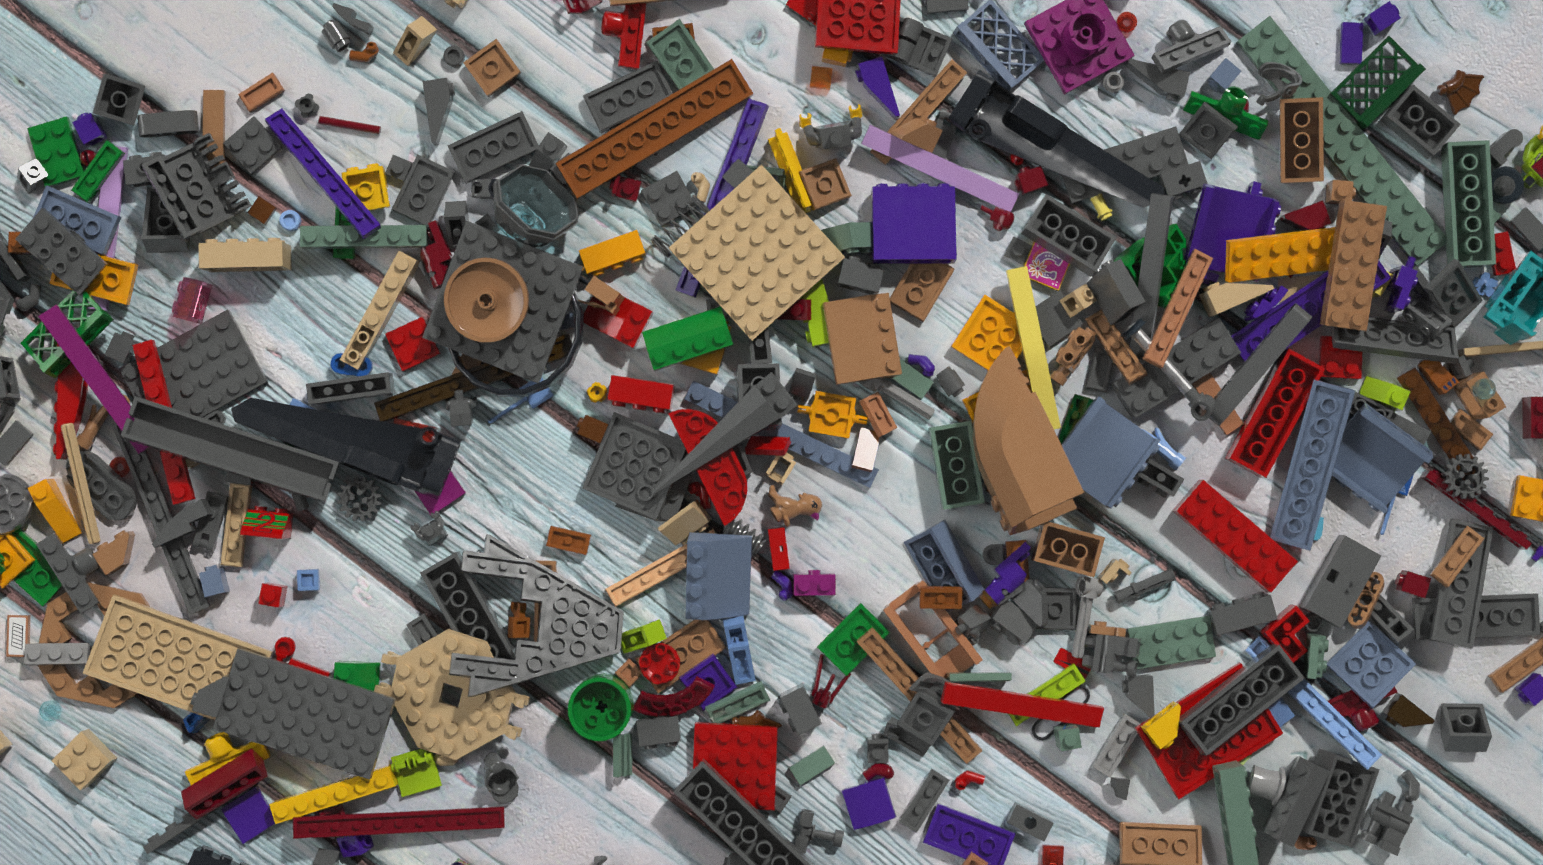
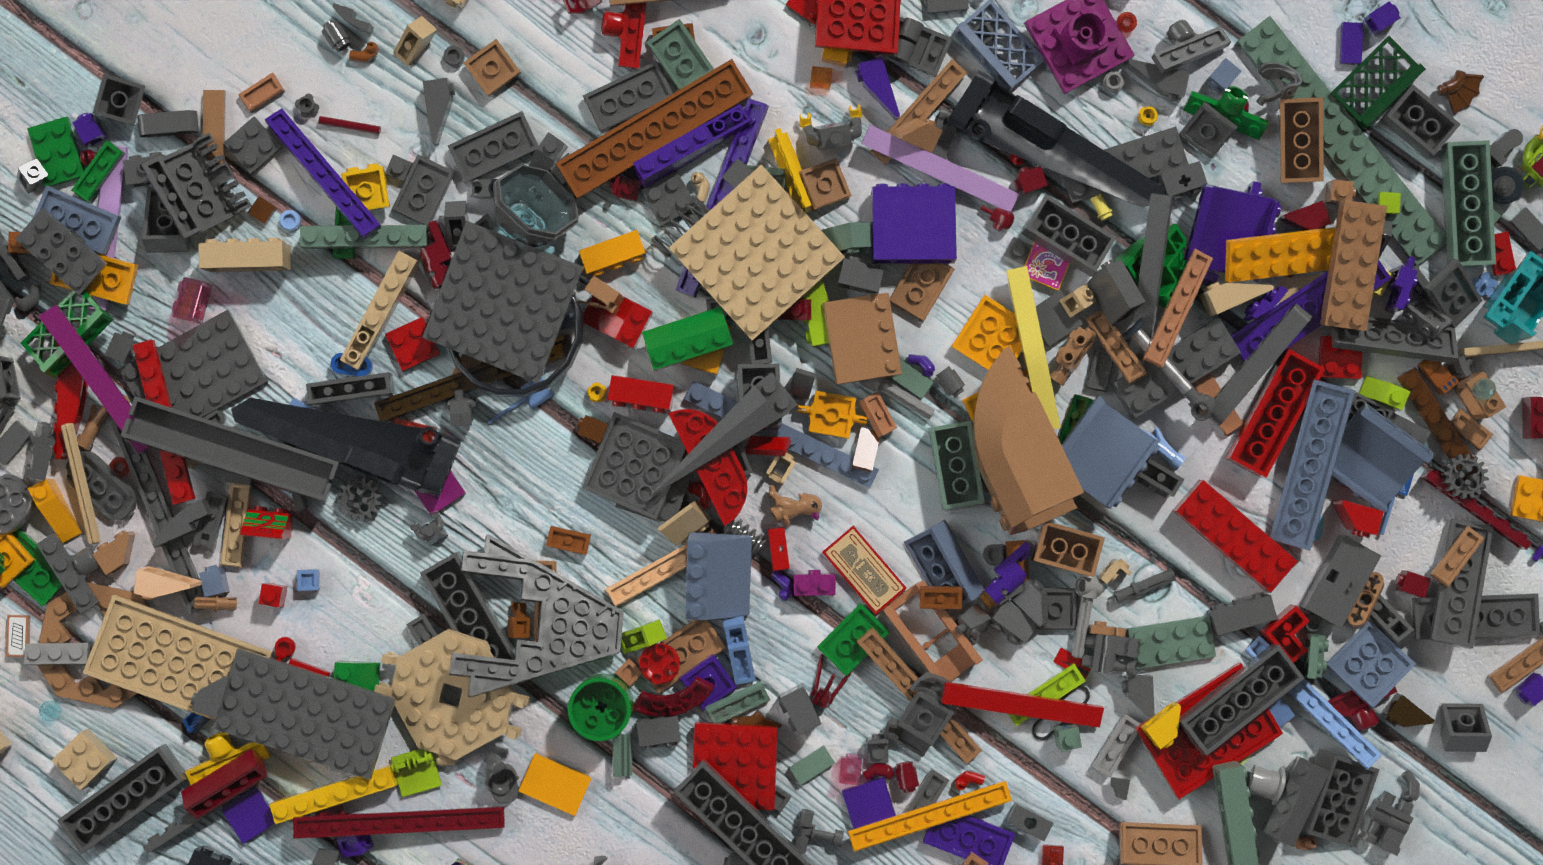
(41, 451): none -> dark grey hips
(123, 798): none -> dark grey brick
(156, 582): none -> light nougat slope
(216, 603): none -> medium nougat axle
(486, 300): medium nougat dish -> none
(555, 784): none -> light orange tile
(689, 146): none -> dark purple slope
(845, 777): none -> clear pink brick
(864, 570): none -> tile
(907, 776): none -> dark red brick
(929, 816): none -> light orange tile
(978, 676): sand green tile -> none
(1151, 112): none -> yellow plate
(1358, 518): none -> red slope
(1391, 200): none -> lime tile

